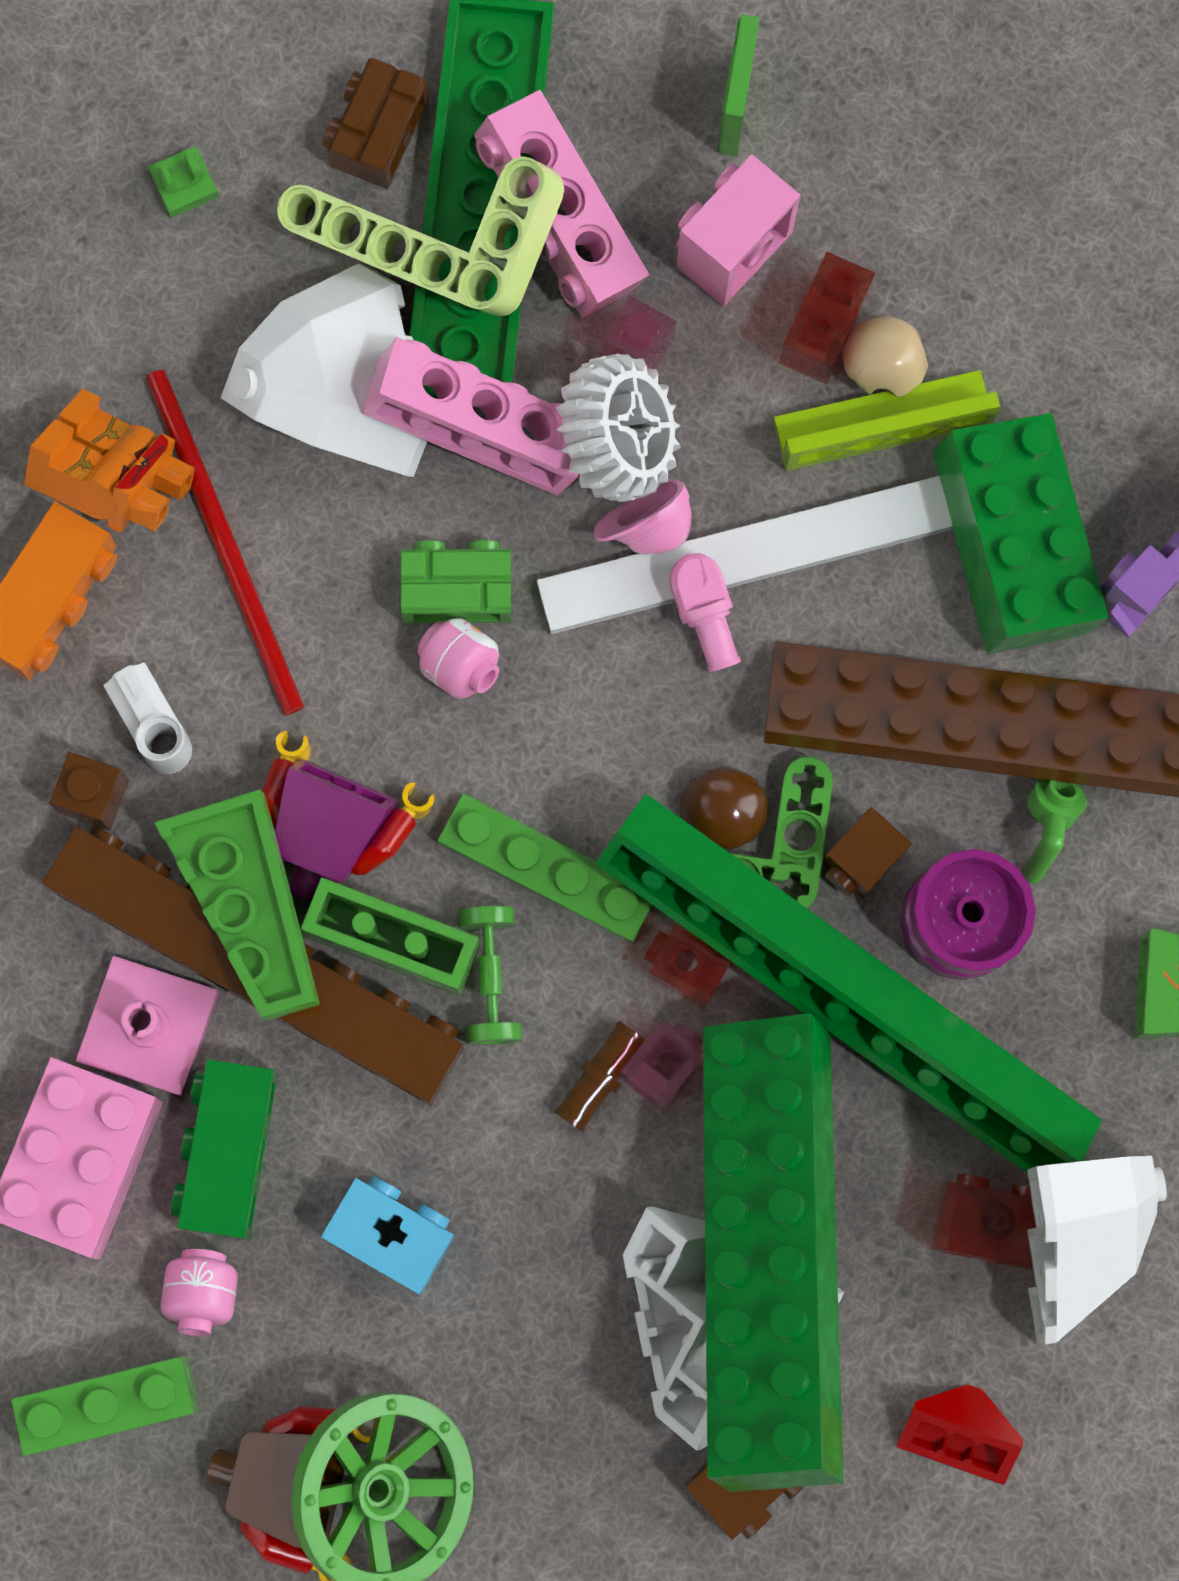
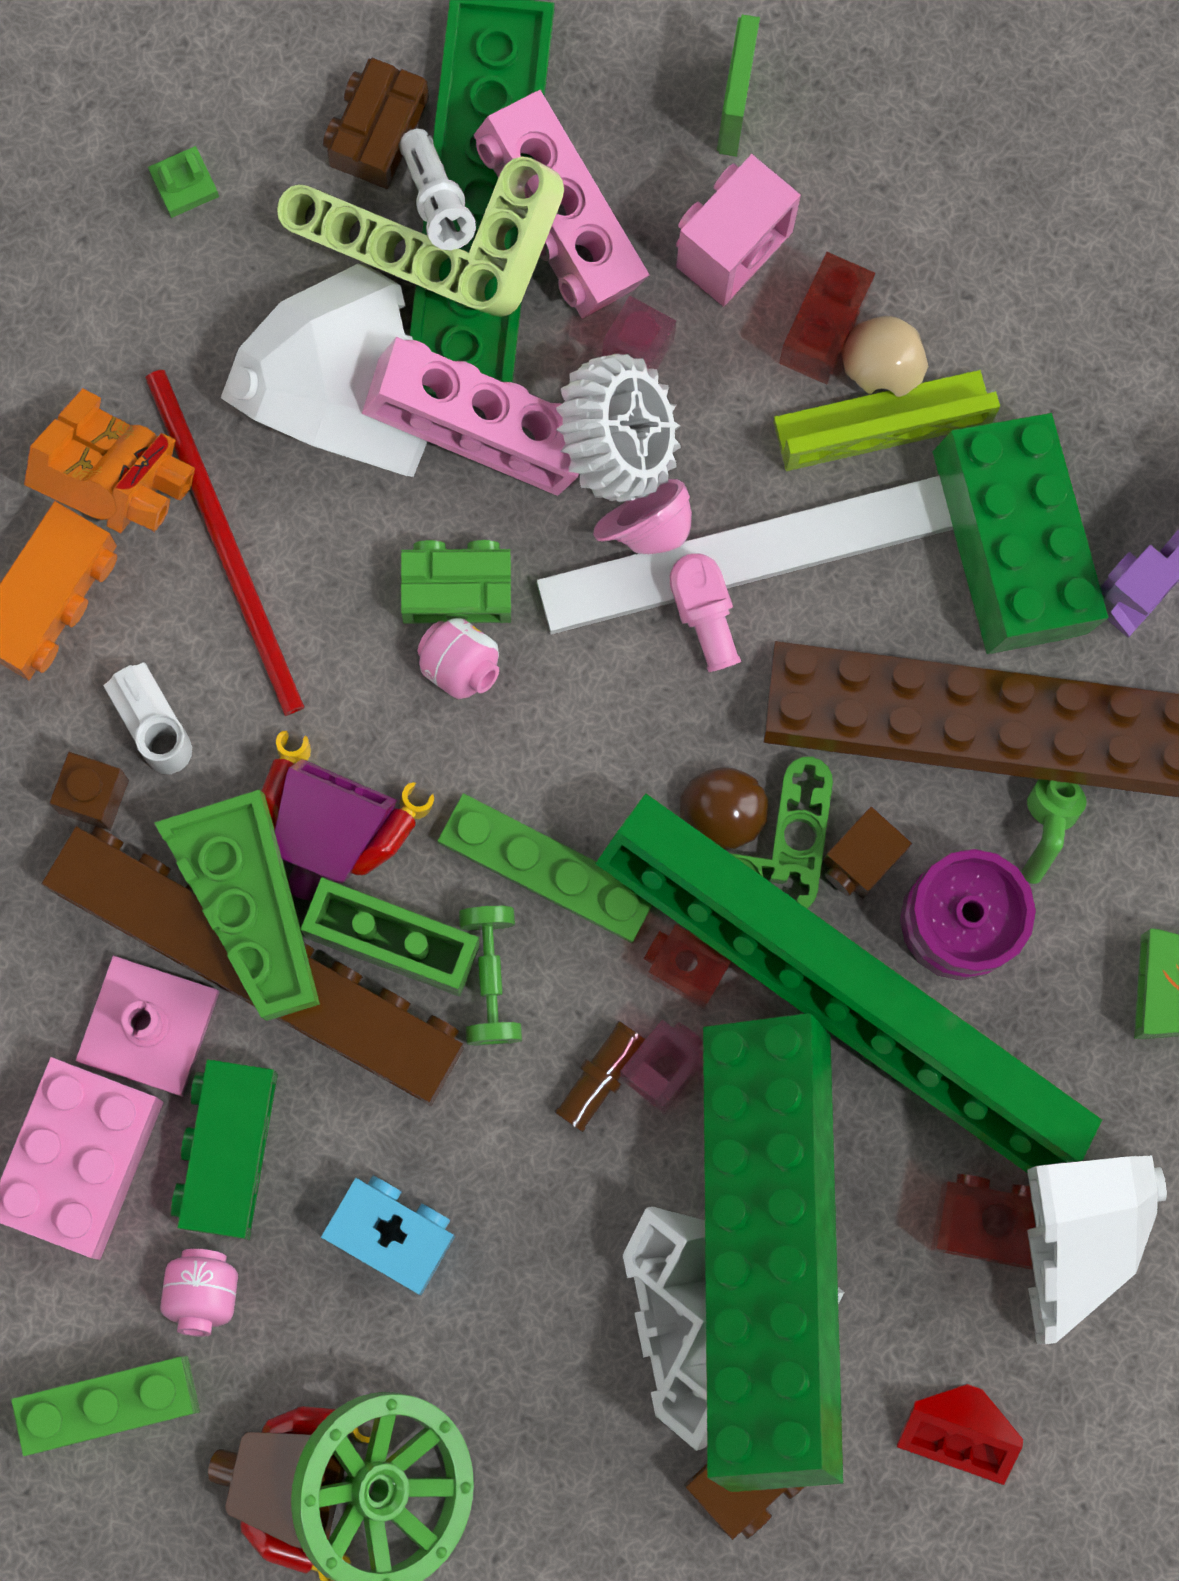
(438, 199): none -> white pin

